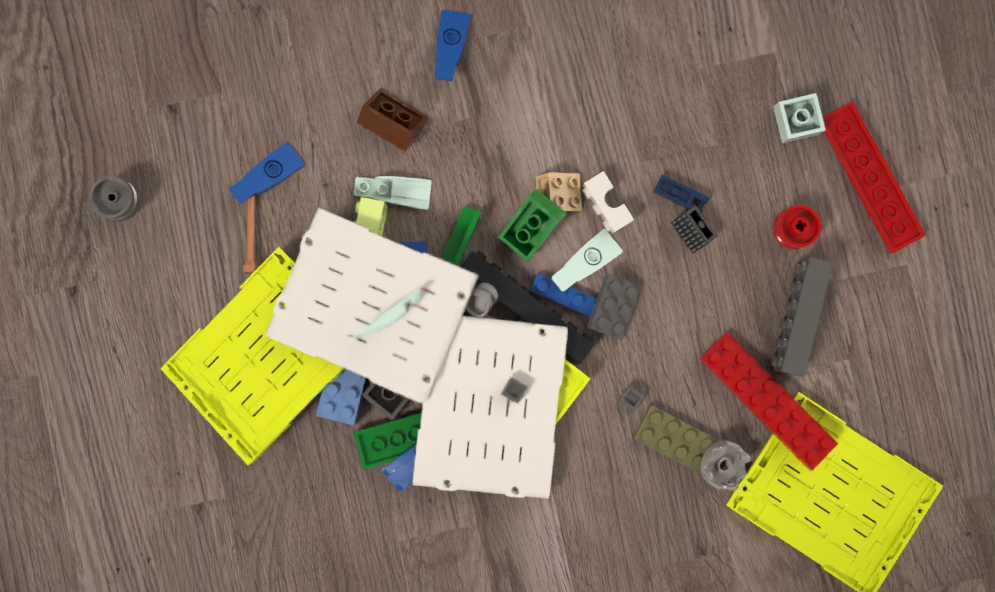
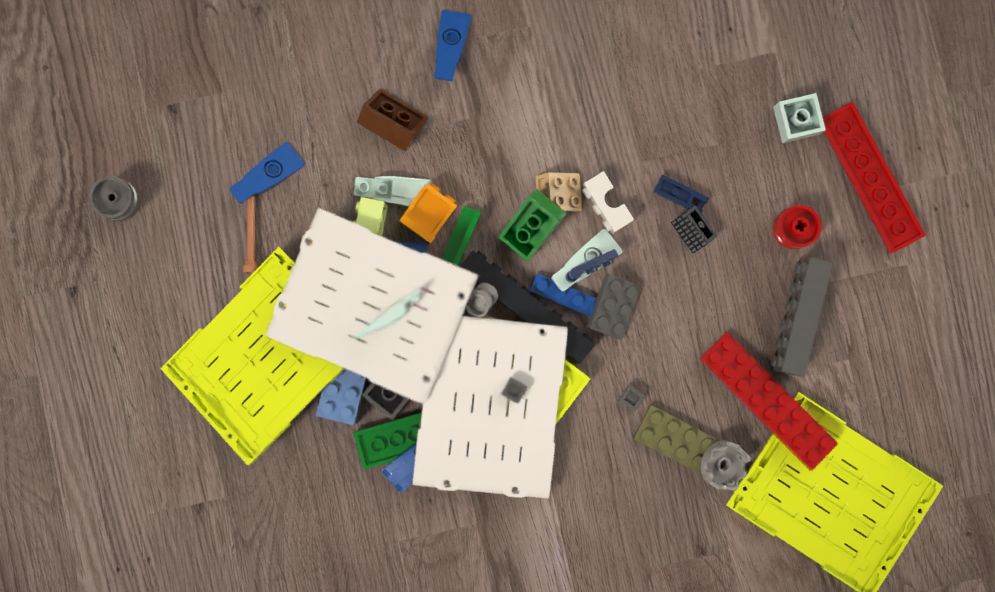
(428, 212): none -> light orange panel
(591, 265): none -> dark blue plate

